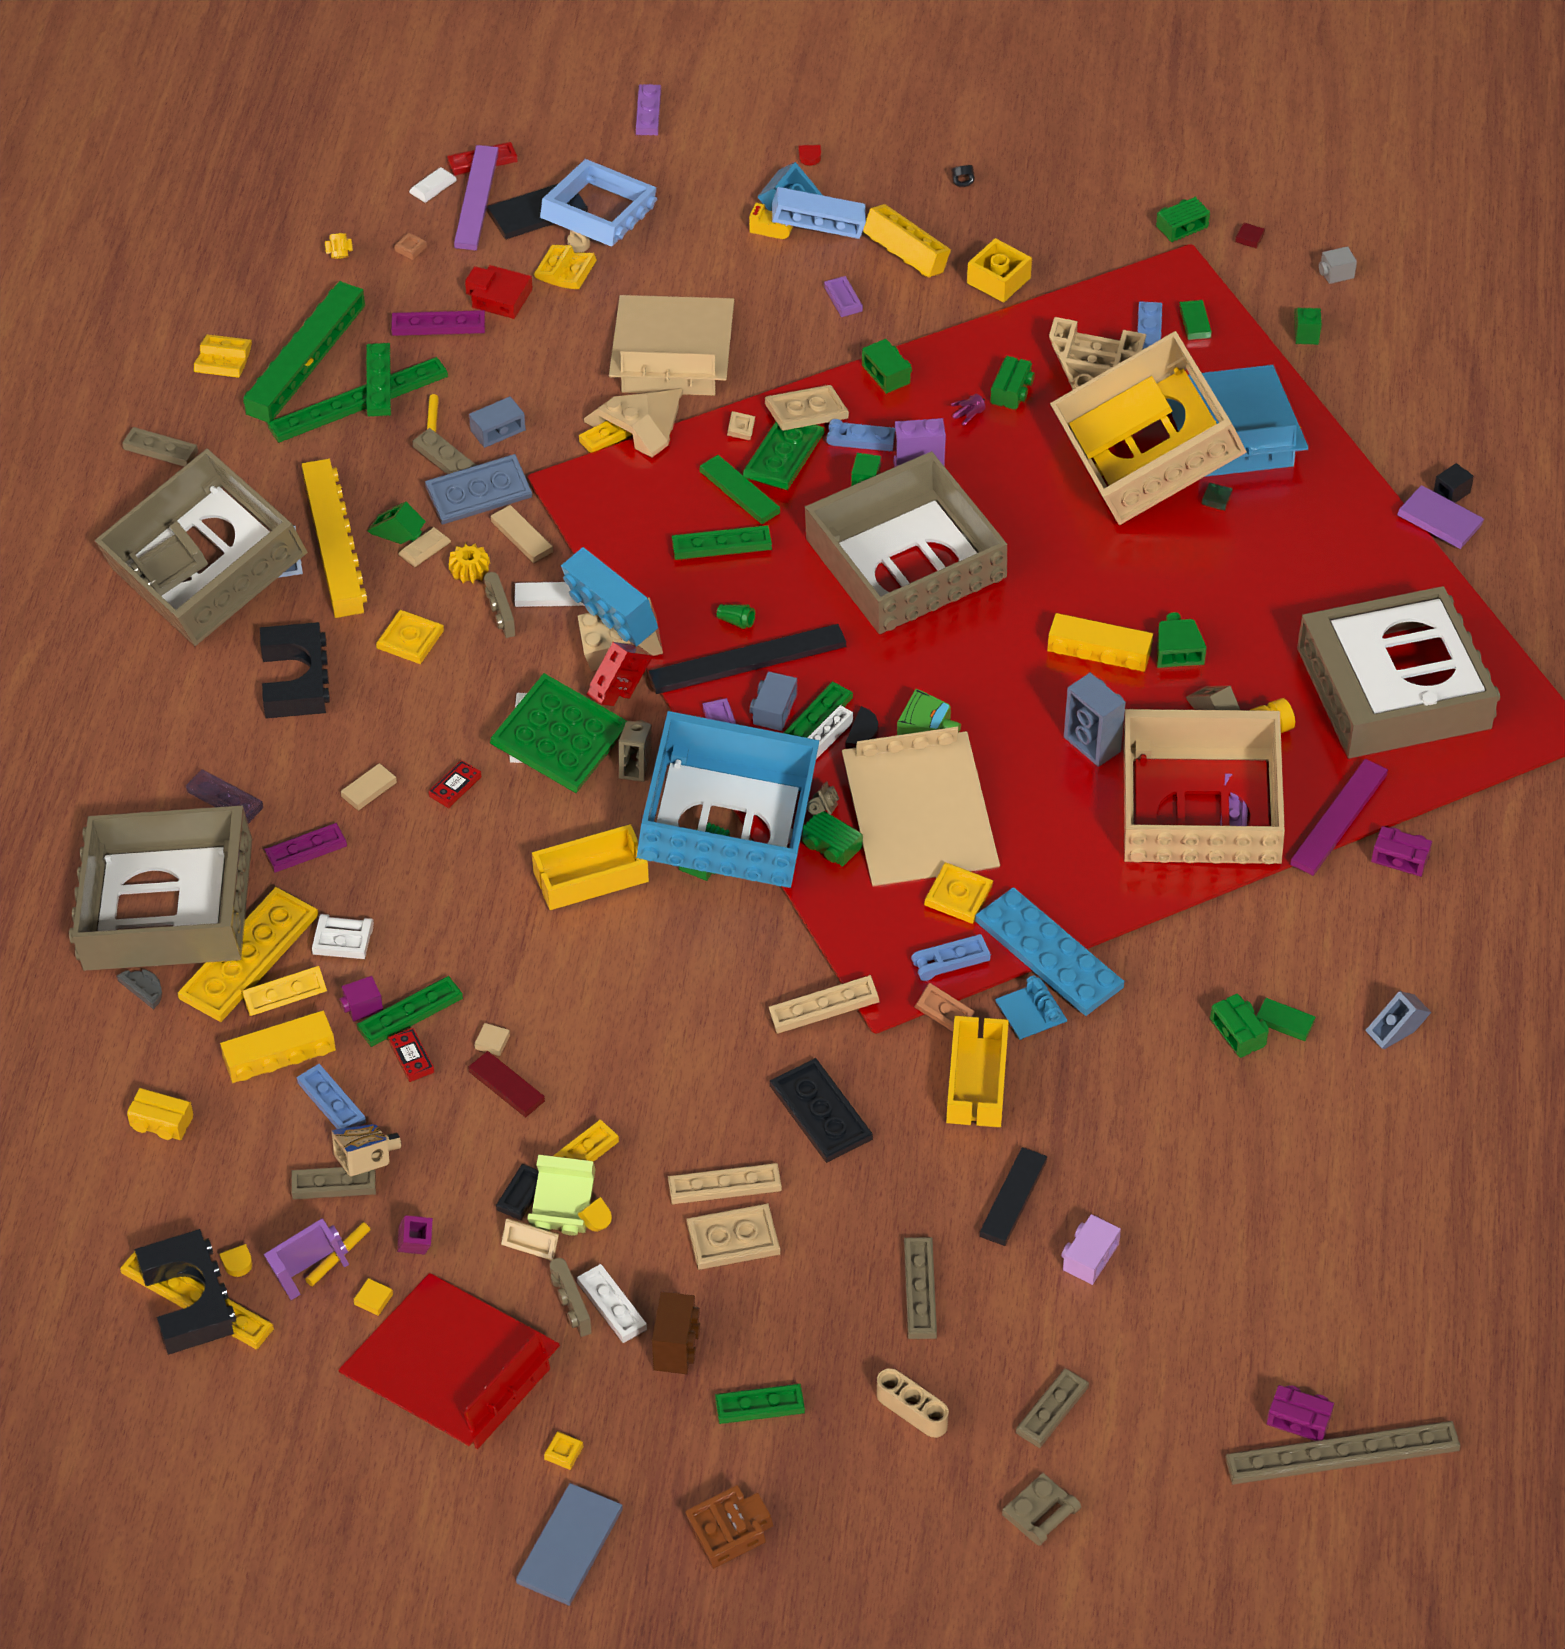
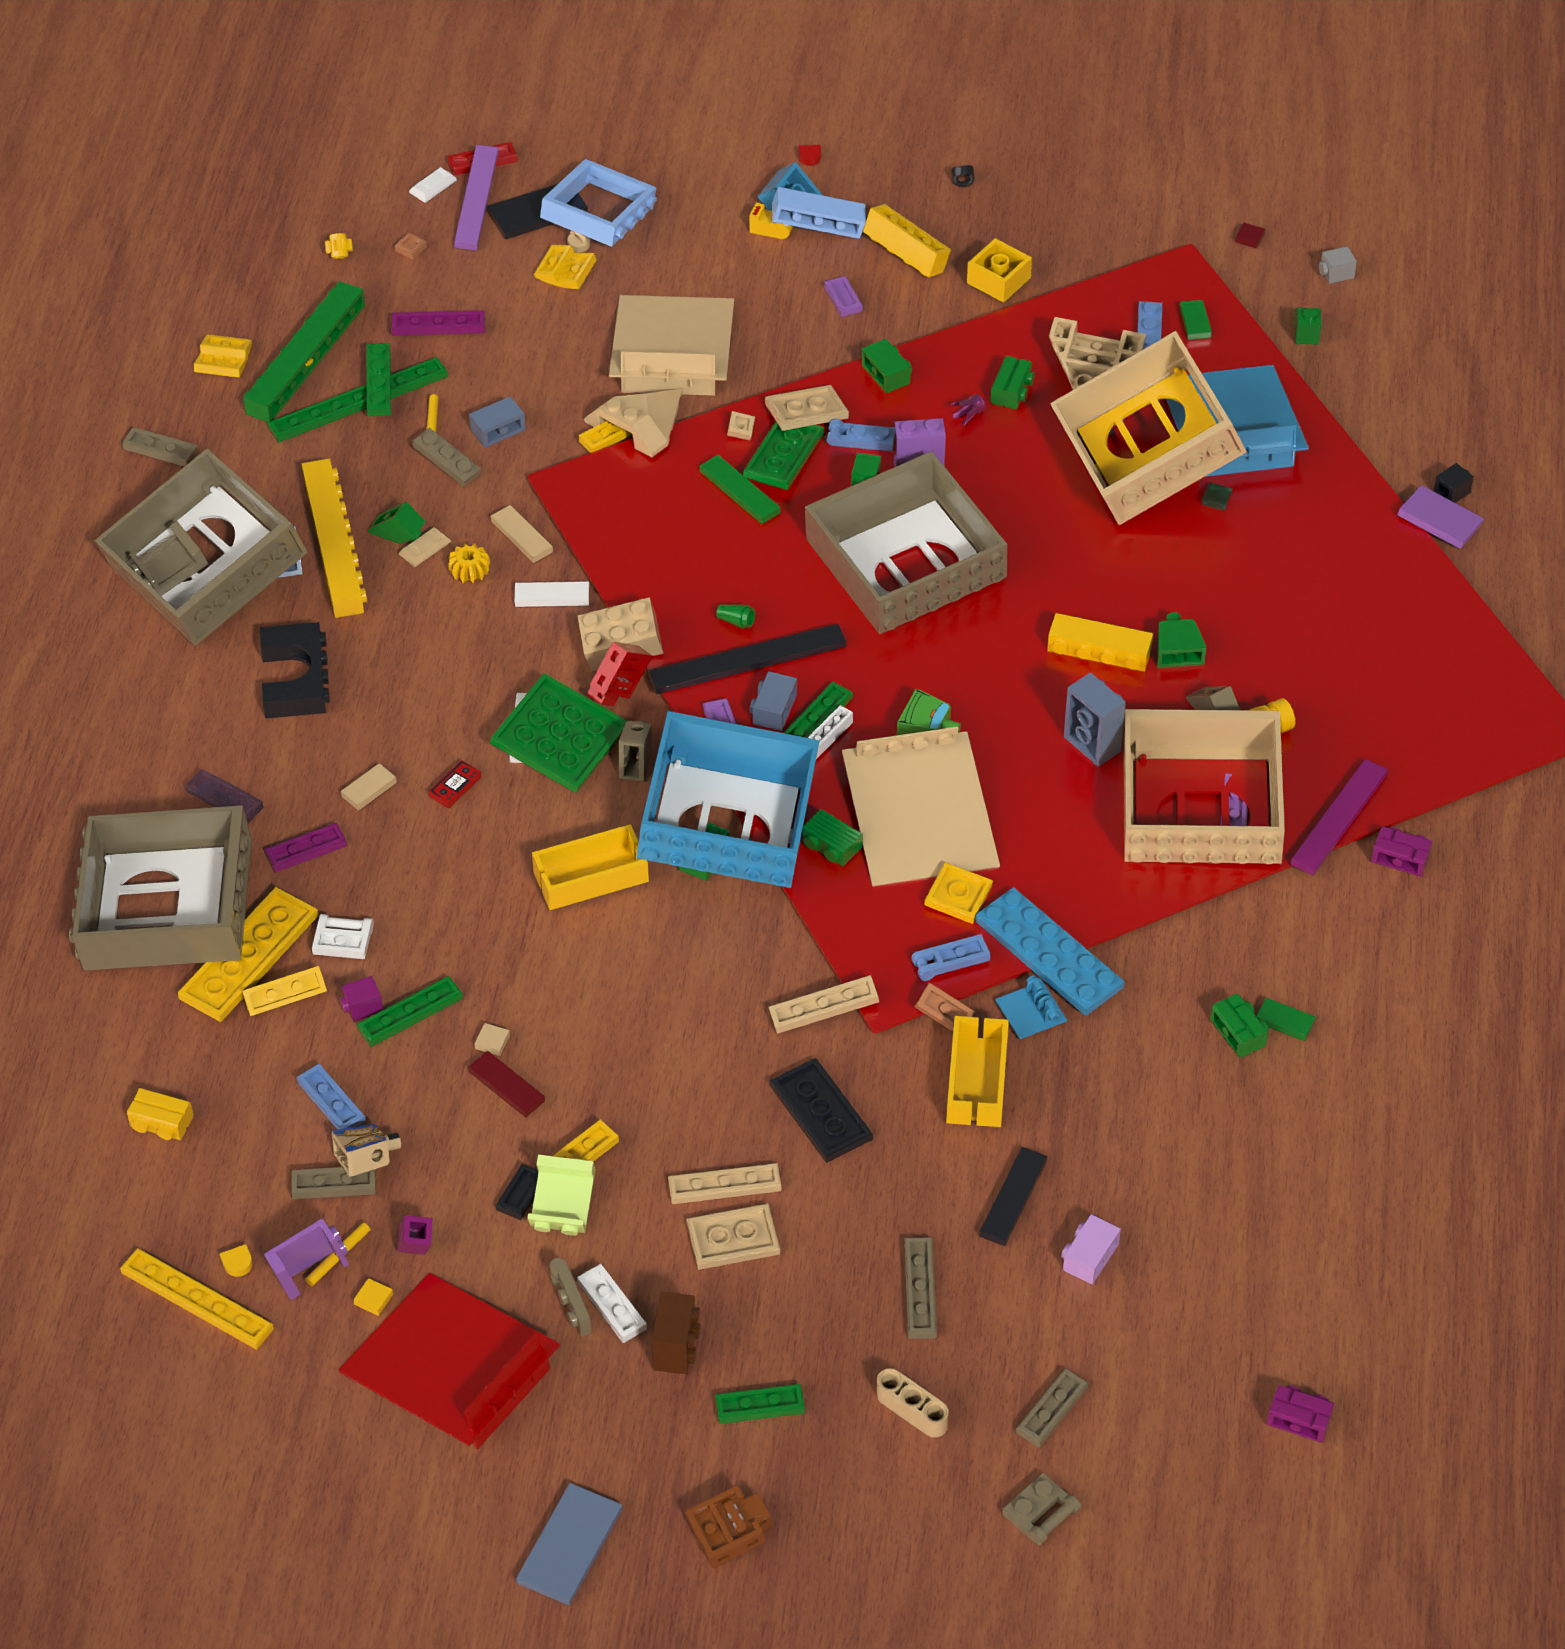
(143, 985): dark grey tile -> none
(188, 1257): black arch -> none
(278, 1046): yellow brick -> none
(410, 636): yellow tile -> none
(411, 1055): tile -> none
(478, 489): sand blue tile -> none
(498, 290): red piece -> none
(499, 603): dark tan plate -> none
(530, 1239): tan tile -> none
(563, 1450): yellow tile -> none
(596, 1215): yellow tile -> none
(609, 597): dark azure brick -> none
(648, 109): medium lavender plate -> none
(721, 542): green plate -> none
(823, 800): dark tan hinge -> none
(864, 728): black tile -> none
(1120, 417): yellow tile -> none
(1183, 219): green brick -> none
(1342, 1452): dark tan tile -> none
(1370, 698): door -> none
(1398, 1019): sand blue slope -> none

